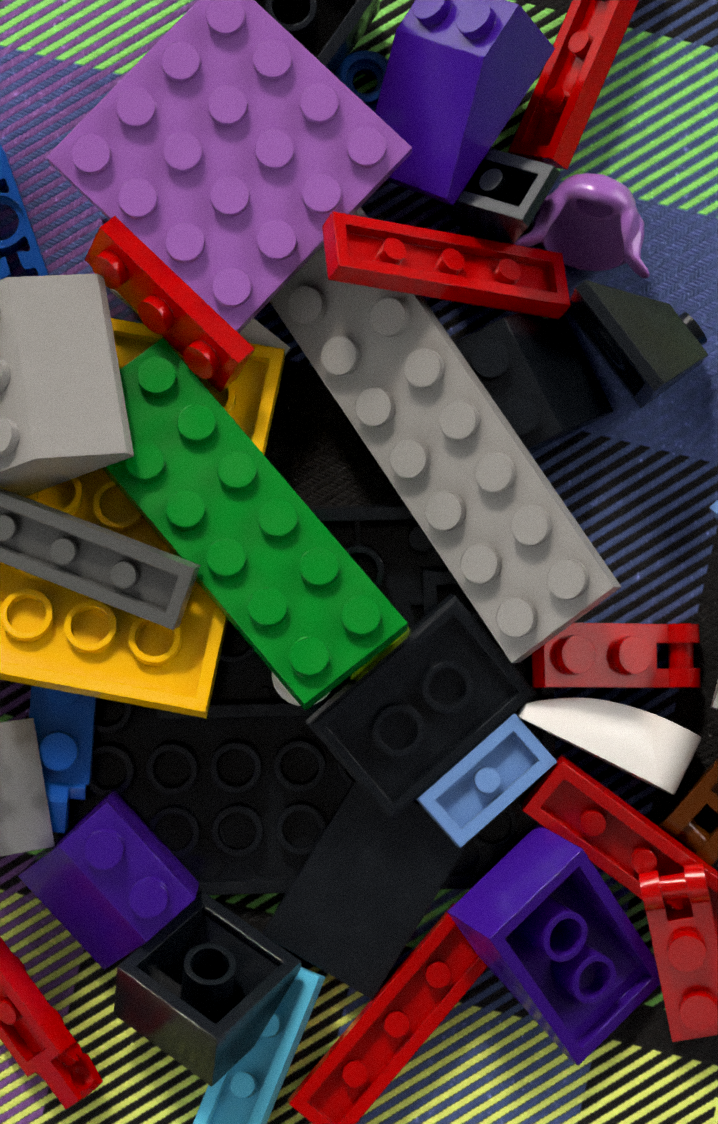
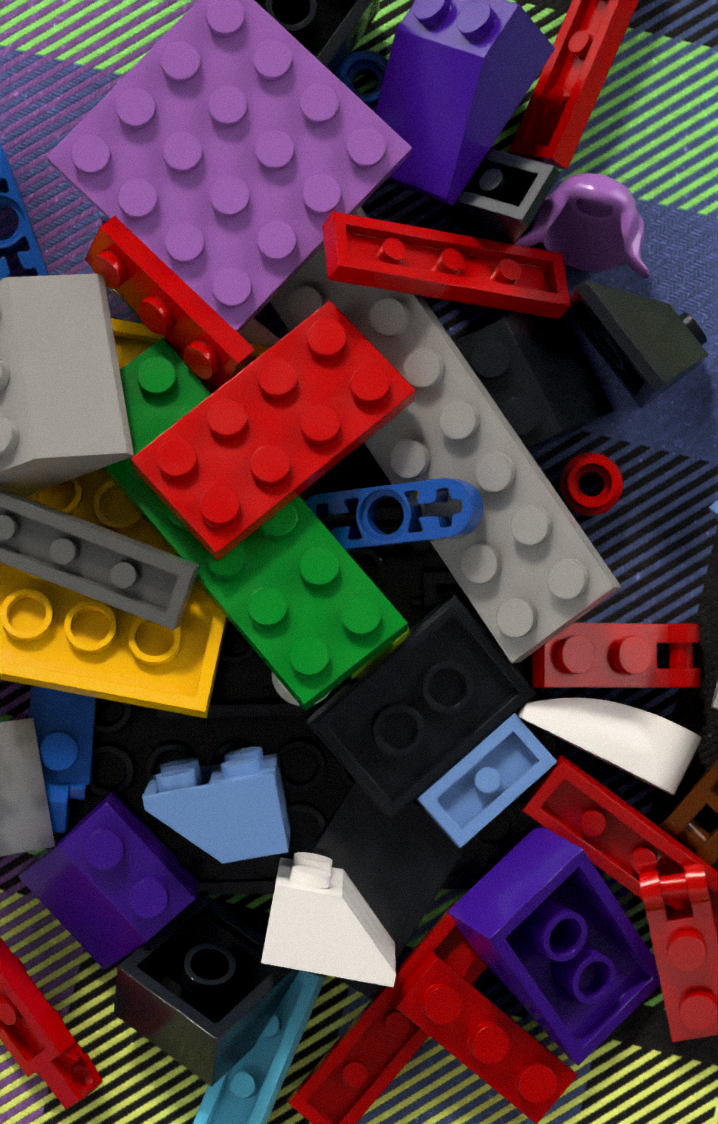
(226, 807): none -> medium blue slope
(273, 430): none -> red plate
(326, 924): none -> white slope
(430, 493): none -> blue beam
(483, 1037): none -> red plate
(597, 465): none -> red plate

